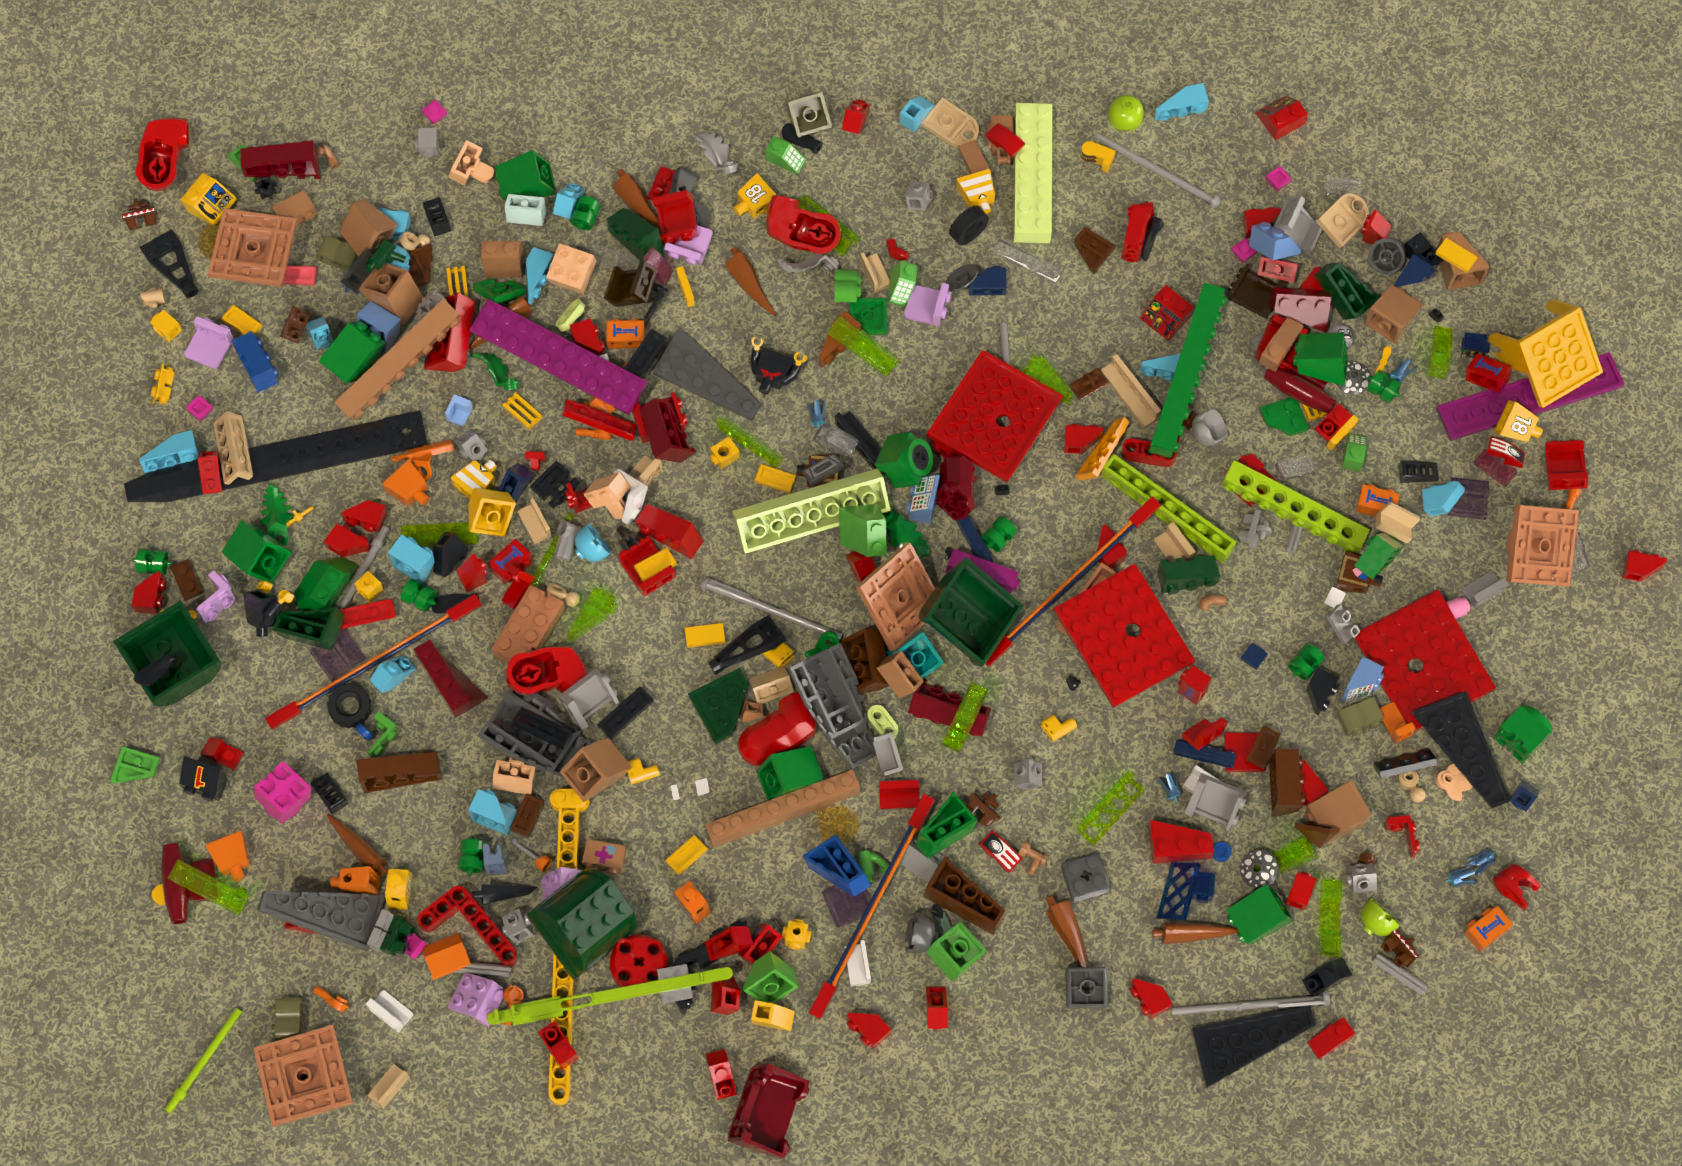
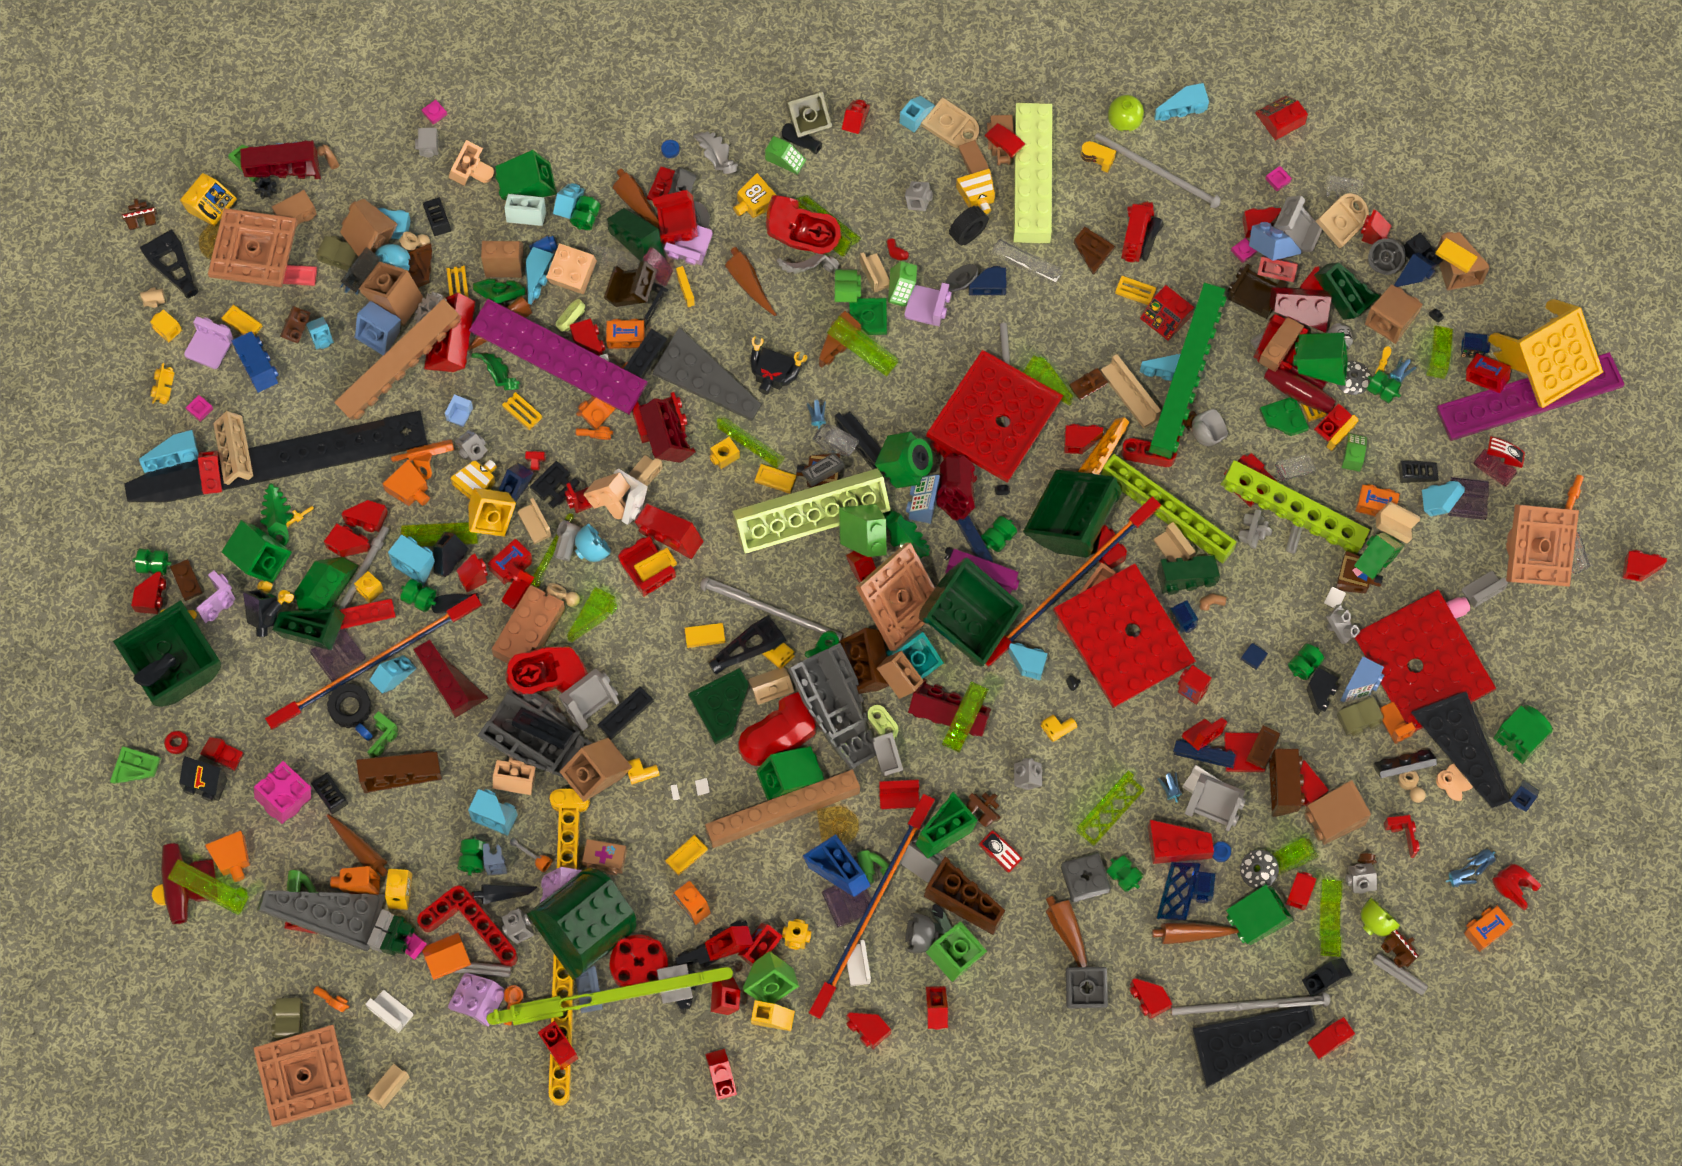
(161, 152): red piece -> none
(180, 1093): lime bar -> none
(181, 748): none -> red piece
(295, 879): none -> bright green plant
(353, 352): green slope -> none
(383, 253): dark green piece -> none
(527, 815): reddish brown plate -> none
(547, 244): none -> blue cone
(587, 984): none -> sand blue hinge
(599, 419): red tile -> none
(627, 538): black bar -> none
(670, 149): none -> blue tile
(751, 711): medium nougat slope -> none
(767, 1109): dark red windscreen -> none
(1028, 661): none -> medium azure slope
(1037, 857): medium nougat piece -> none
(1073, 512): none -> dark green container
(1123, 279): none -> yellow tile
(1127, 876): none -> green wheel
(1183, 617): none -> clear blue brick
(1317, 833): reddish brown slope -> none
(1518, 423): yellow torso -> none
(1566, 465): red panel -> none

